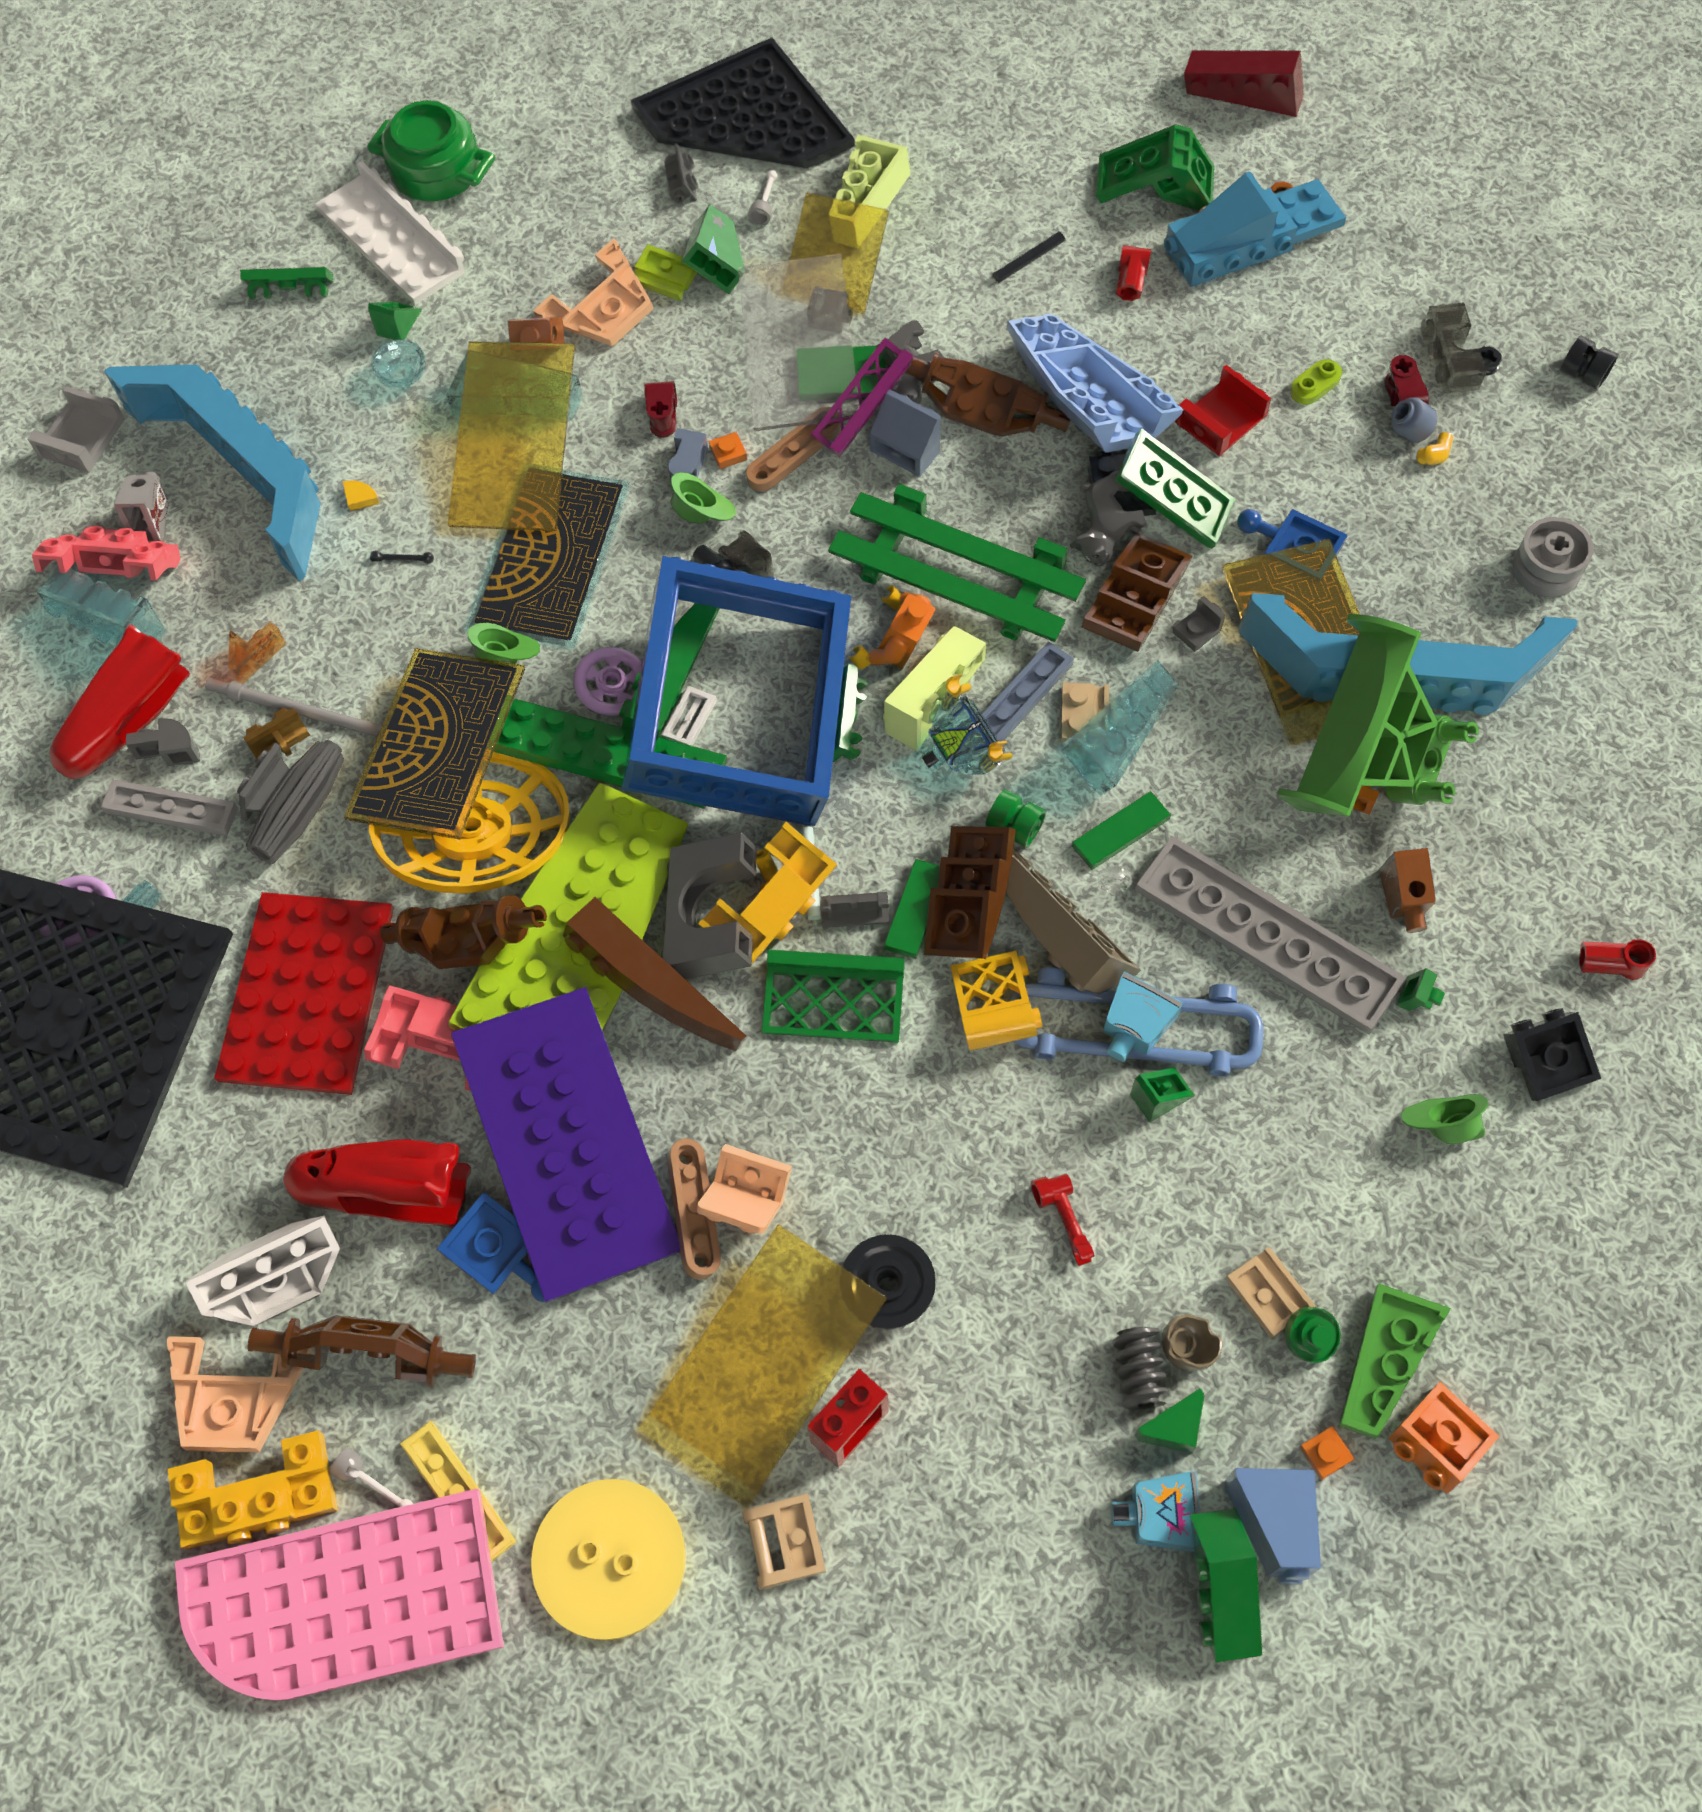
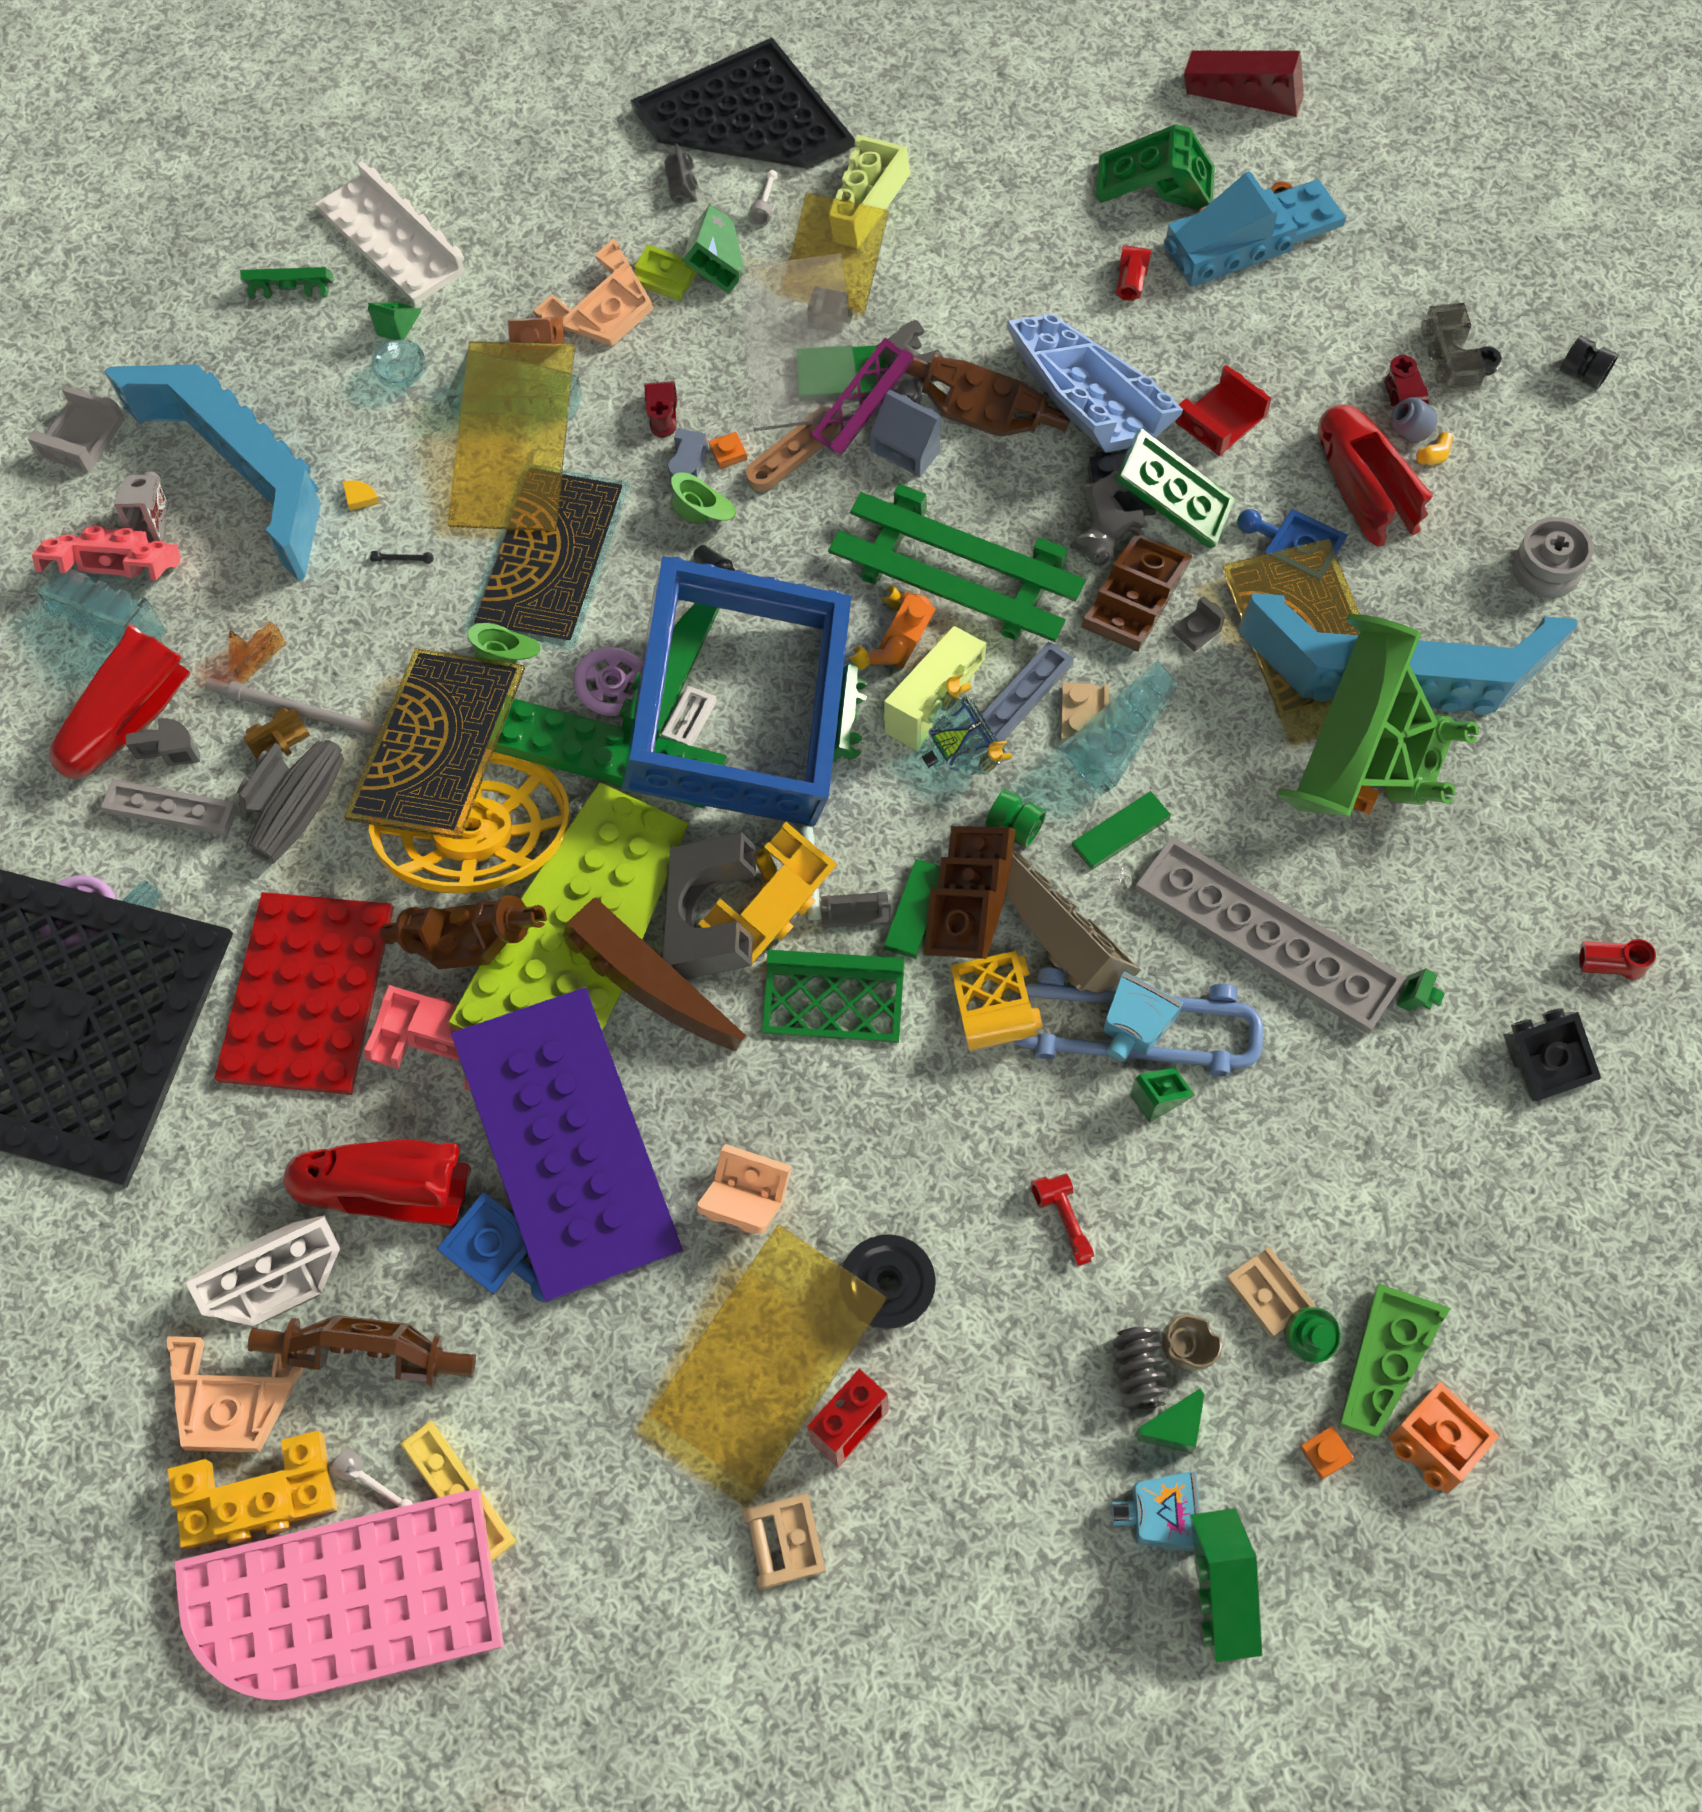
(430, 151): green piece -> none
(608, 1559): light yellow plate -> none
(695, 1231): medium nougat plate -> none
(748, 555): clear smoke piece -> none
(1029, 257): black bar -> none
(1279, 1518): medium blue slope -> none
(1317, 380): lime plate -> none
(1372, 489): none -> red piece
(1409, 887): dark orange torso -> none
(1449, 1119): bright green piece -> none

